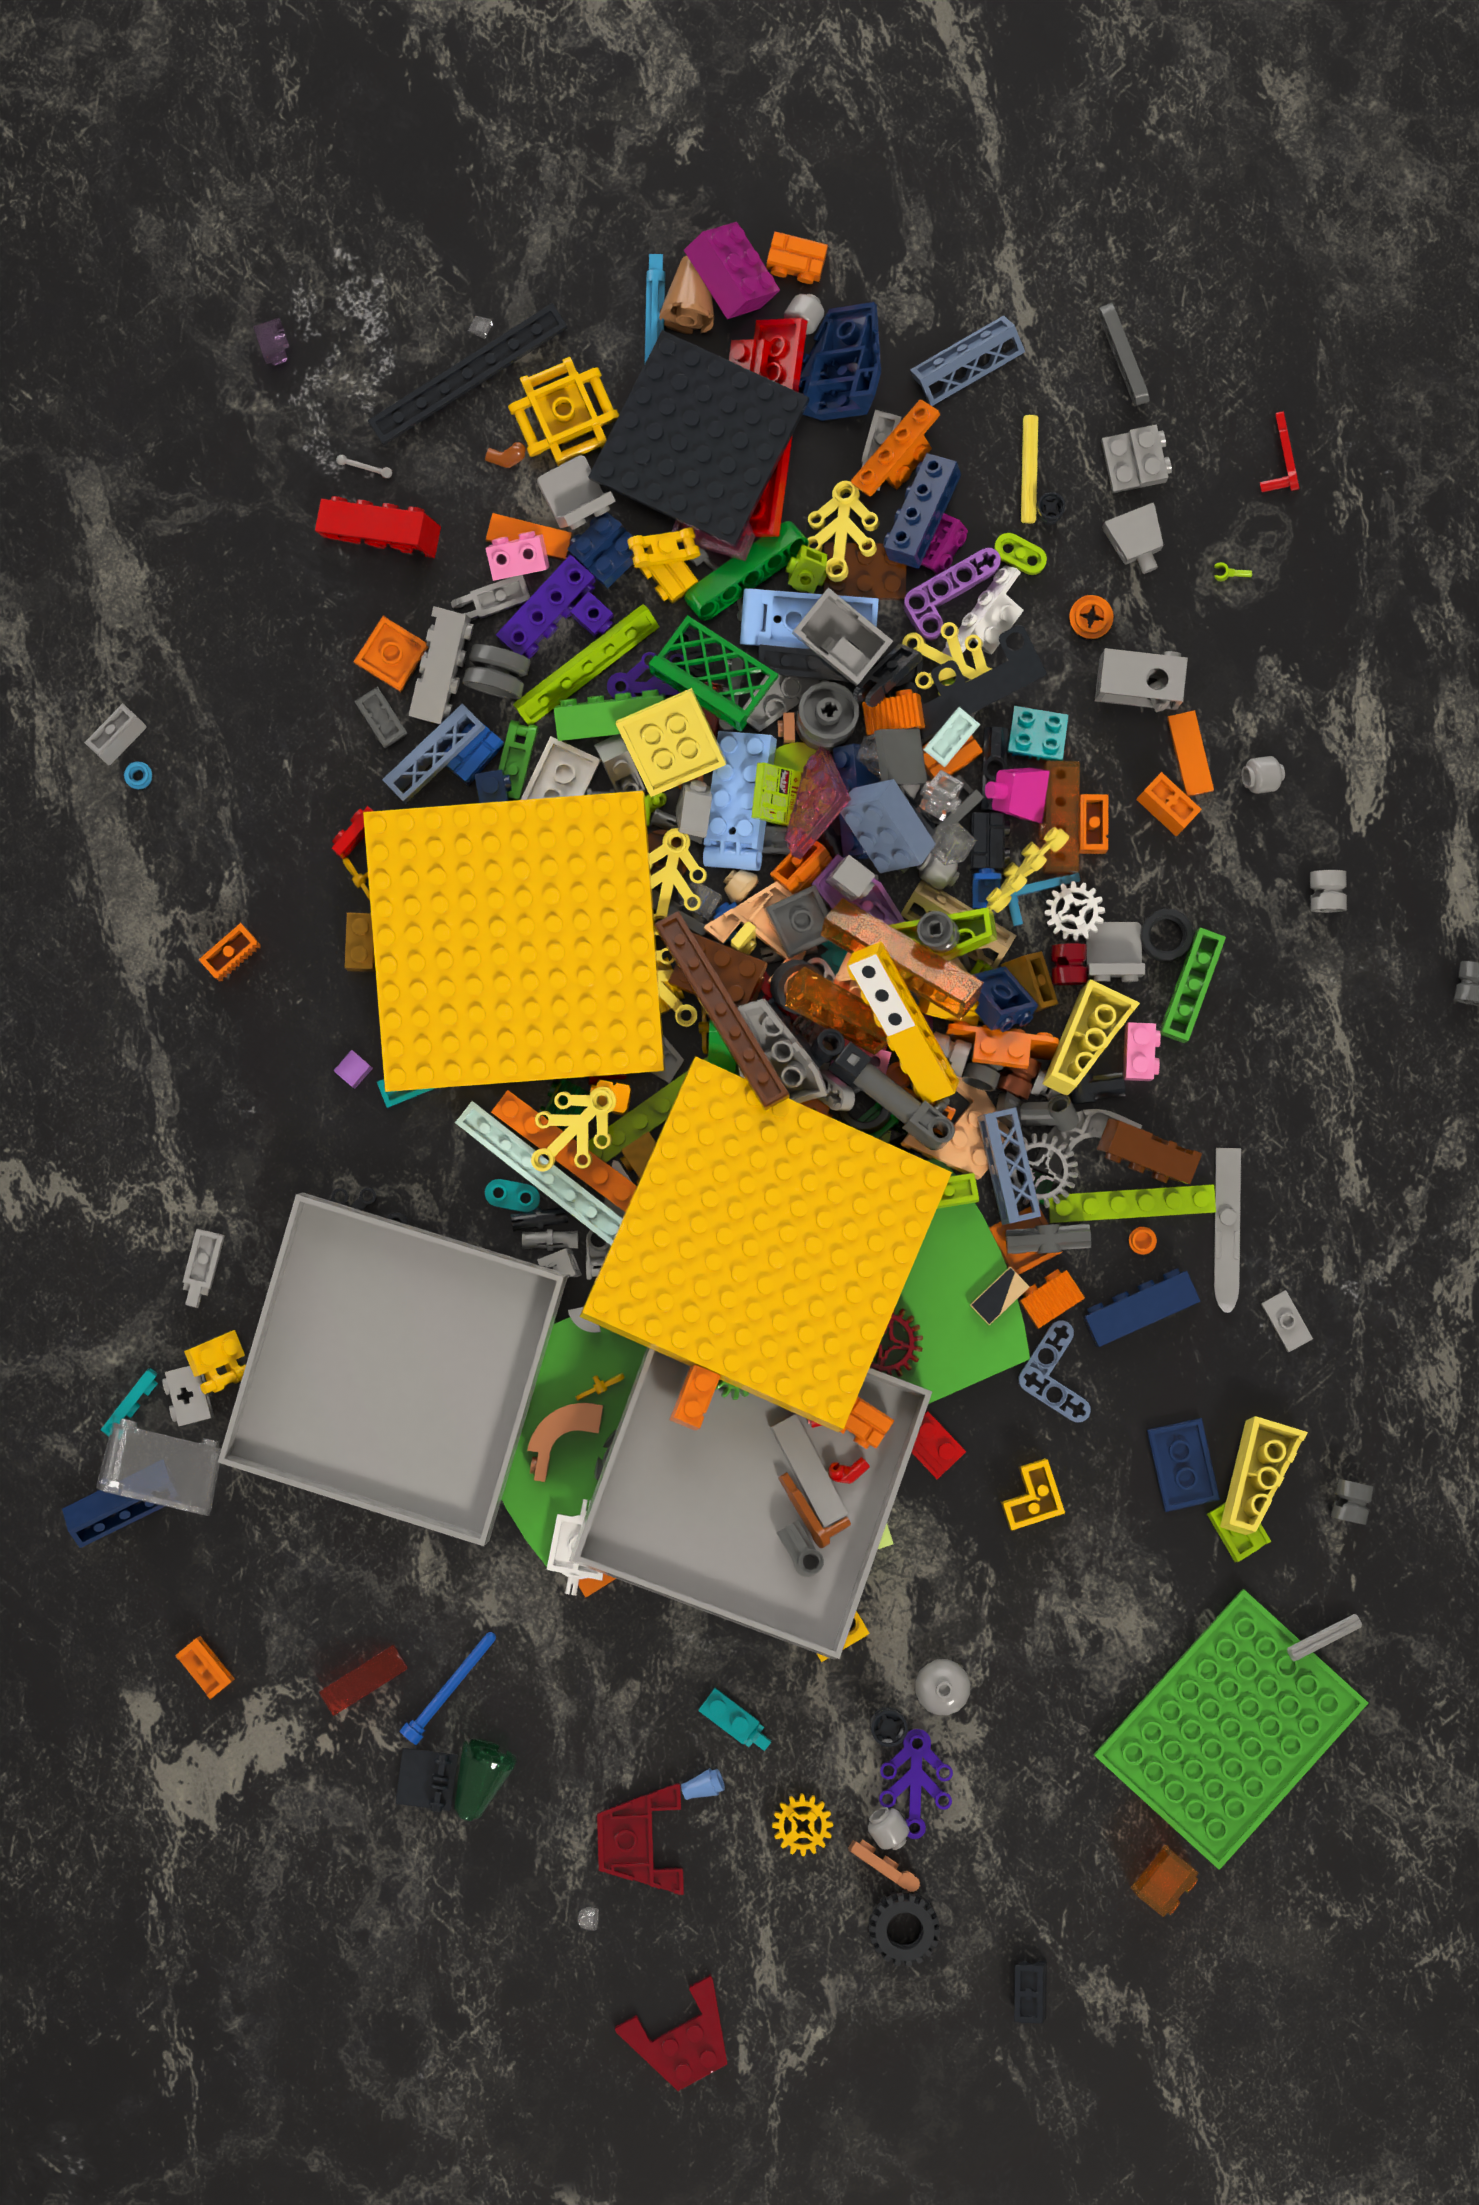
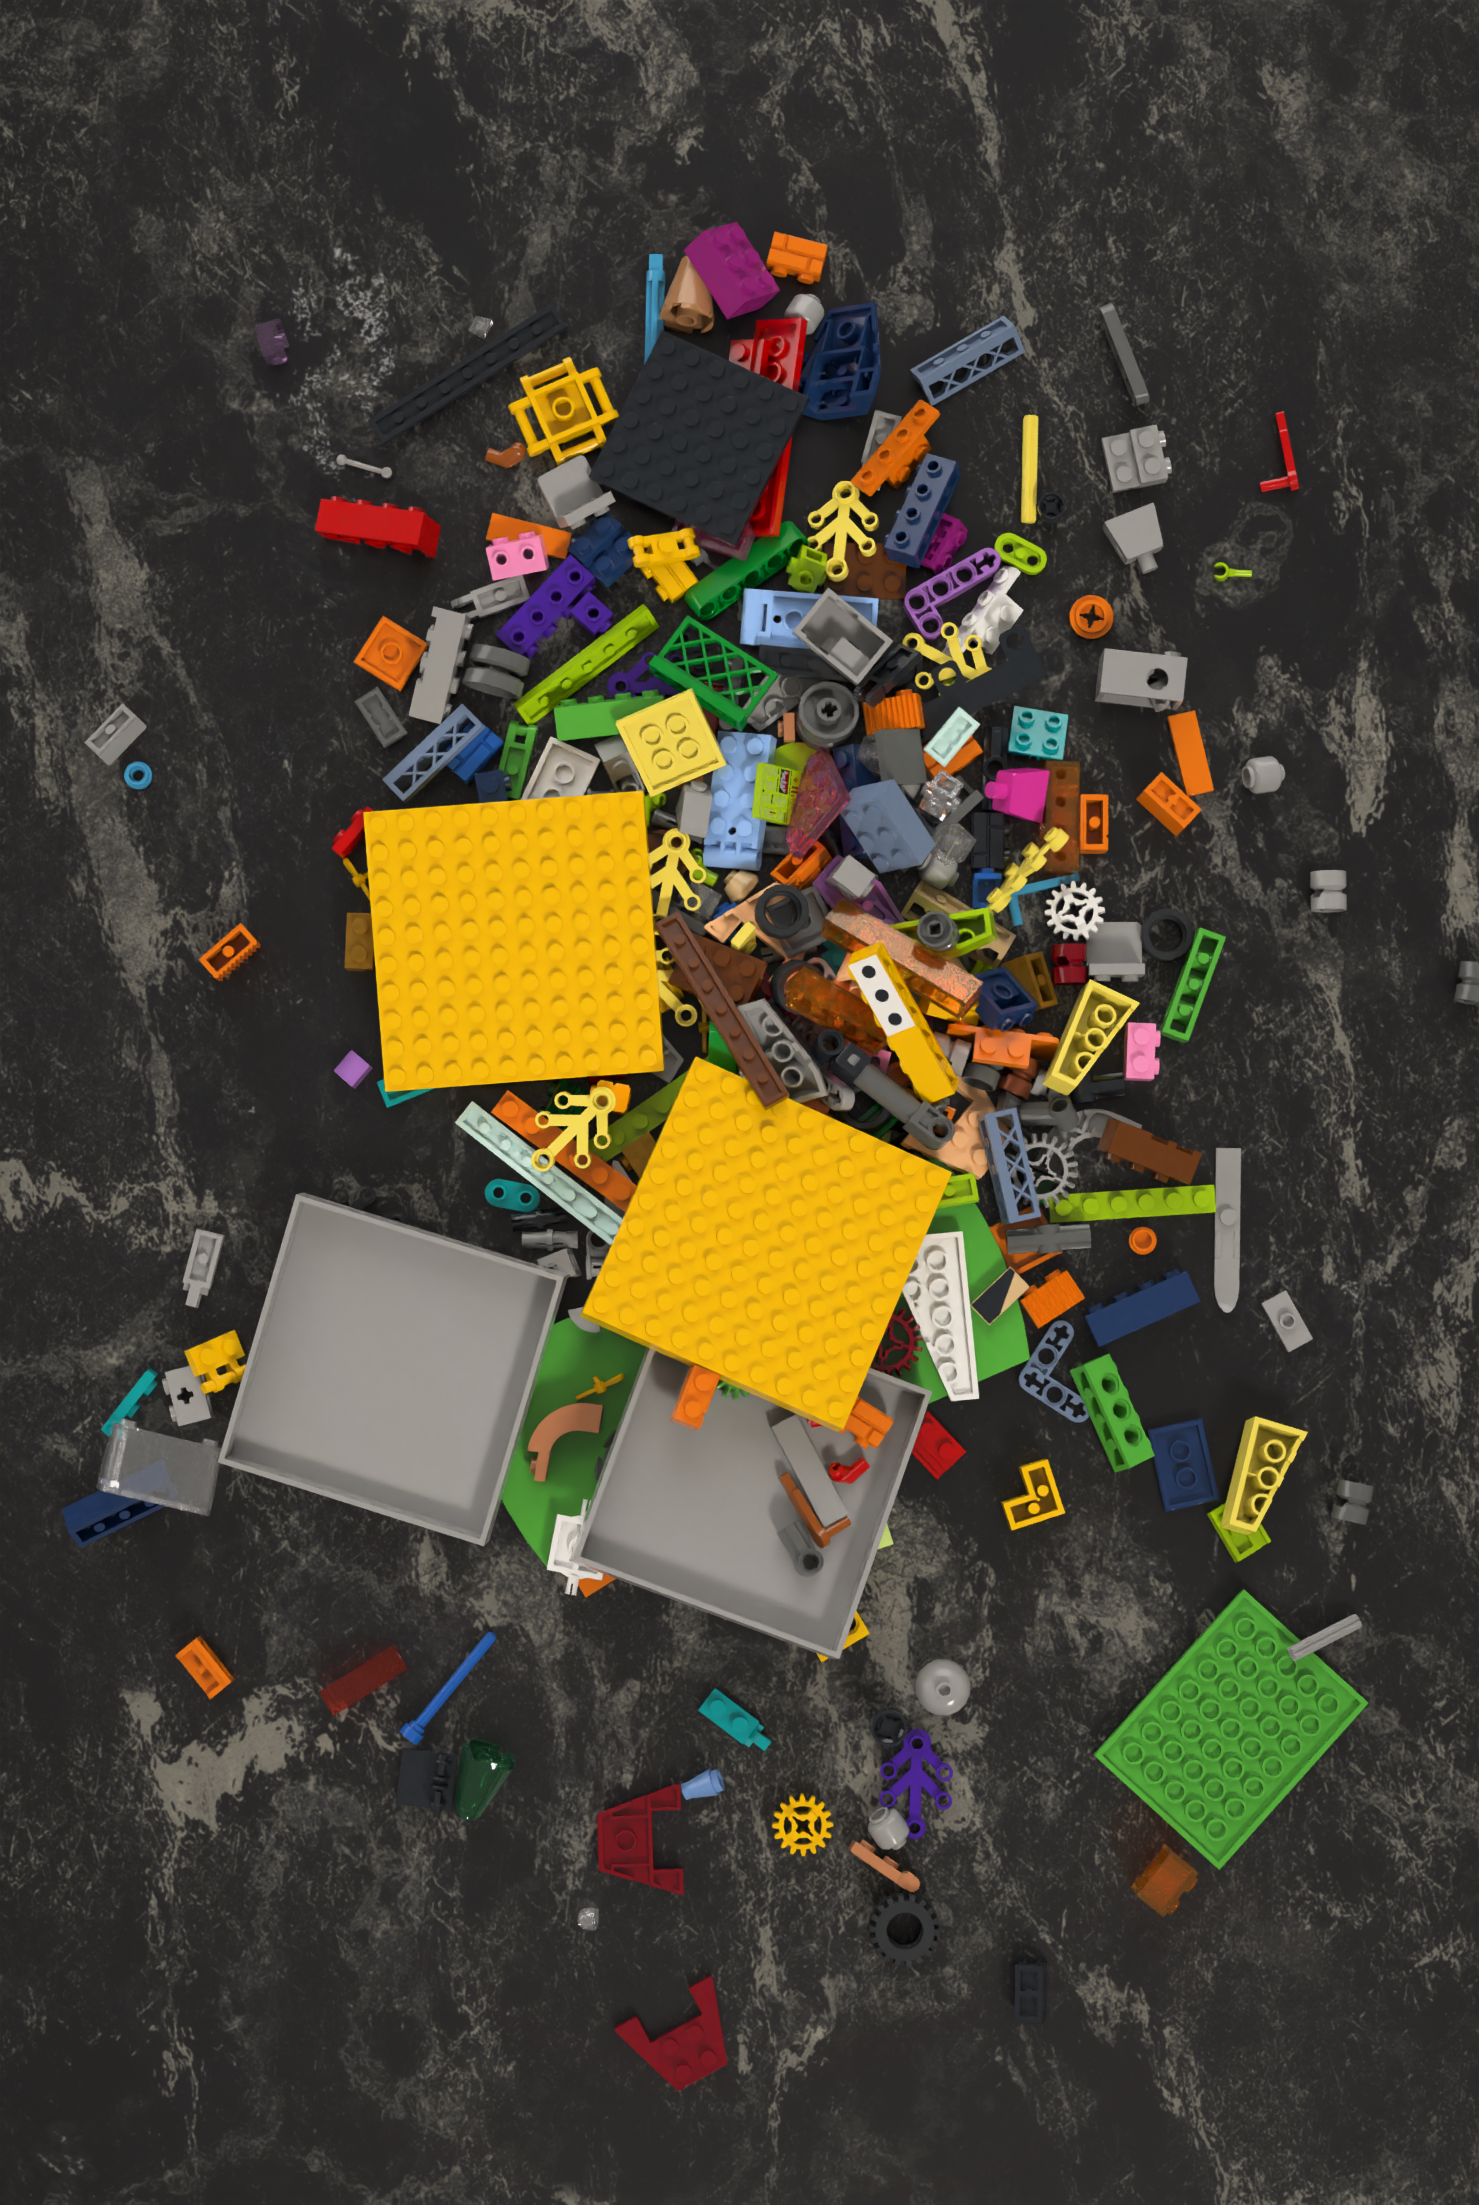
(698, 874): none -> lime arm
(781, 890): none -> black tyre
(941, 1307): none -> white wing
(1108, 1425): none -> bright green brick

